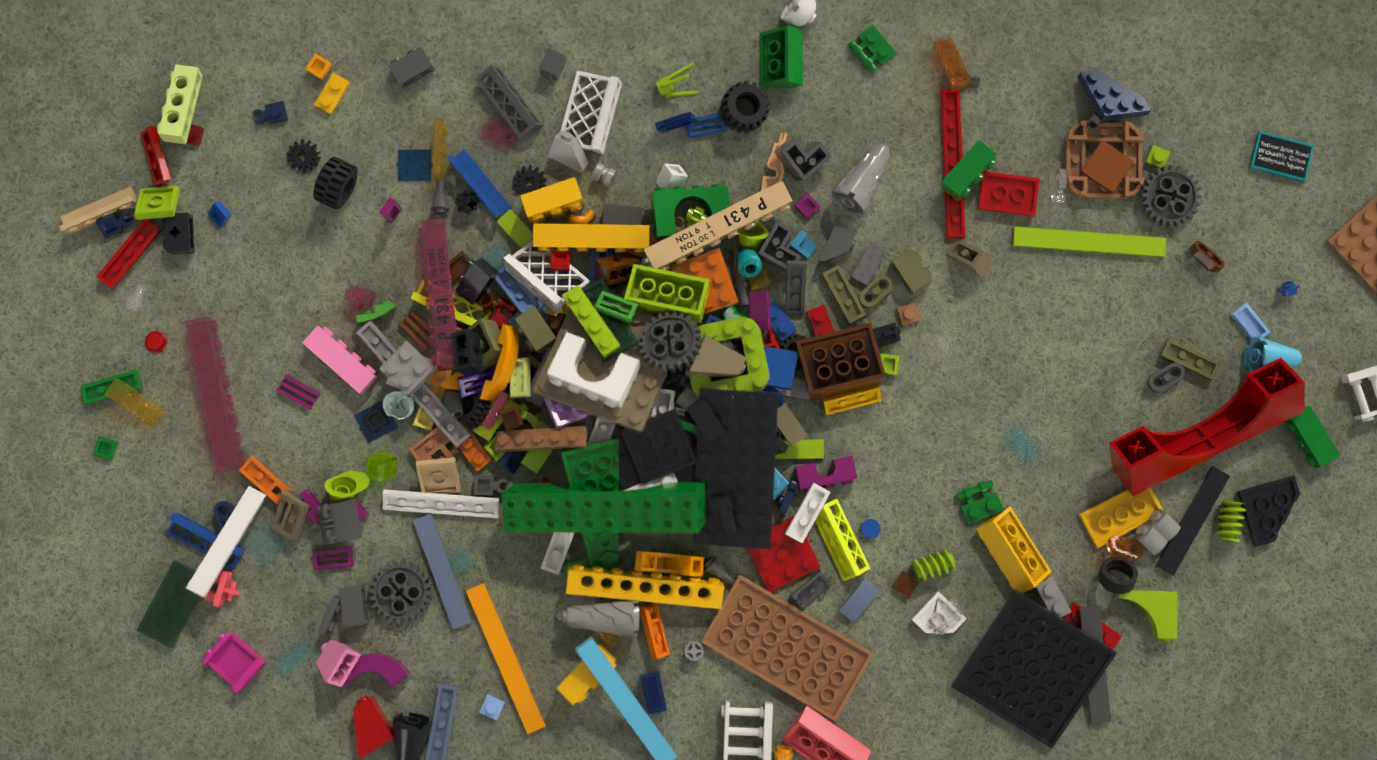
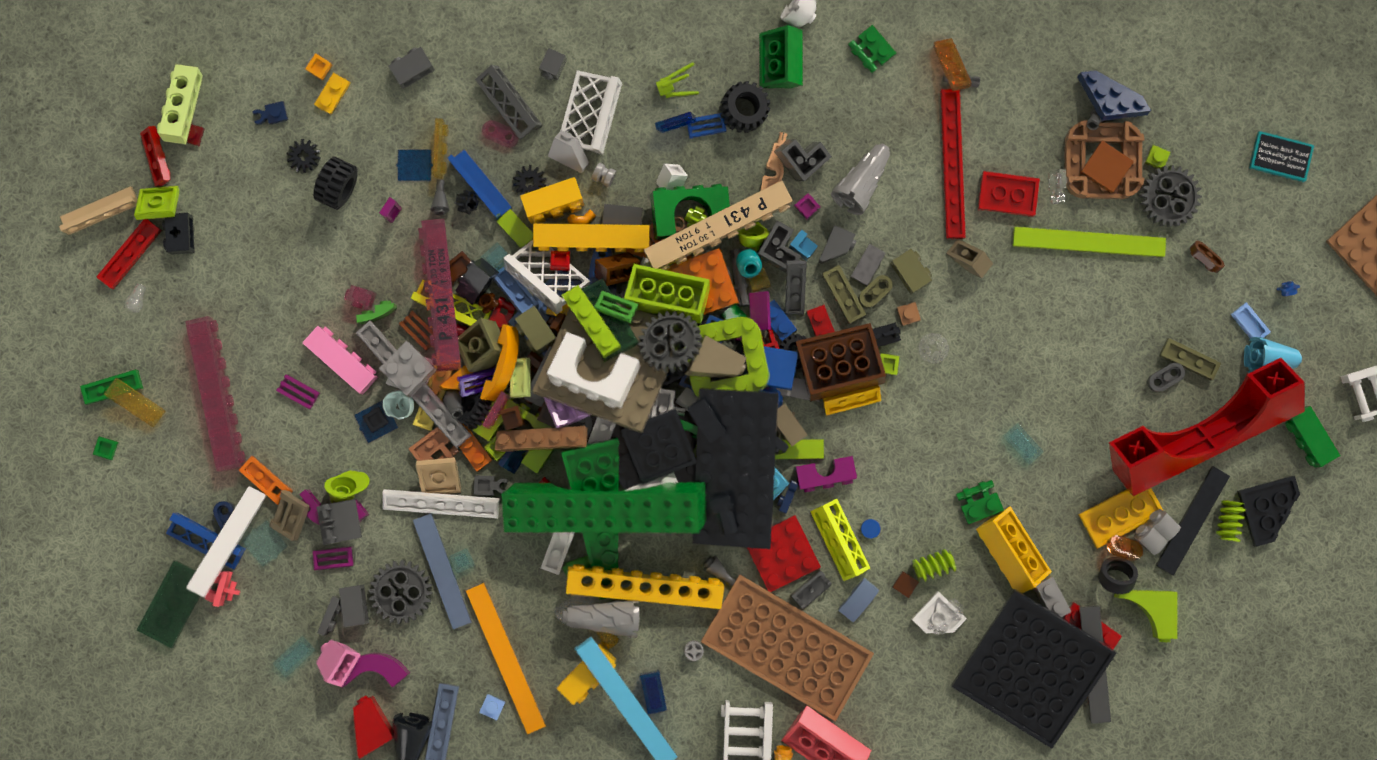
(112, 224): dark blue plate -> none
(156, 341): red piece -> none
(219, 214): blue plate -> none
(234, 660): dark pink panel -> none
(381, 465): clear neon green panel -> none
(467, 352): black brick -> none
(654, 630): orange plate -> none
(669, 563): light orange arch -> none
(807, 512): white plate -> none
(969, 171): green brick -> none

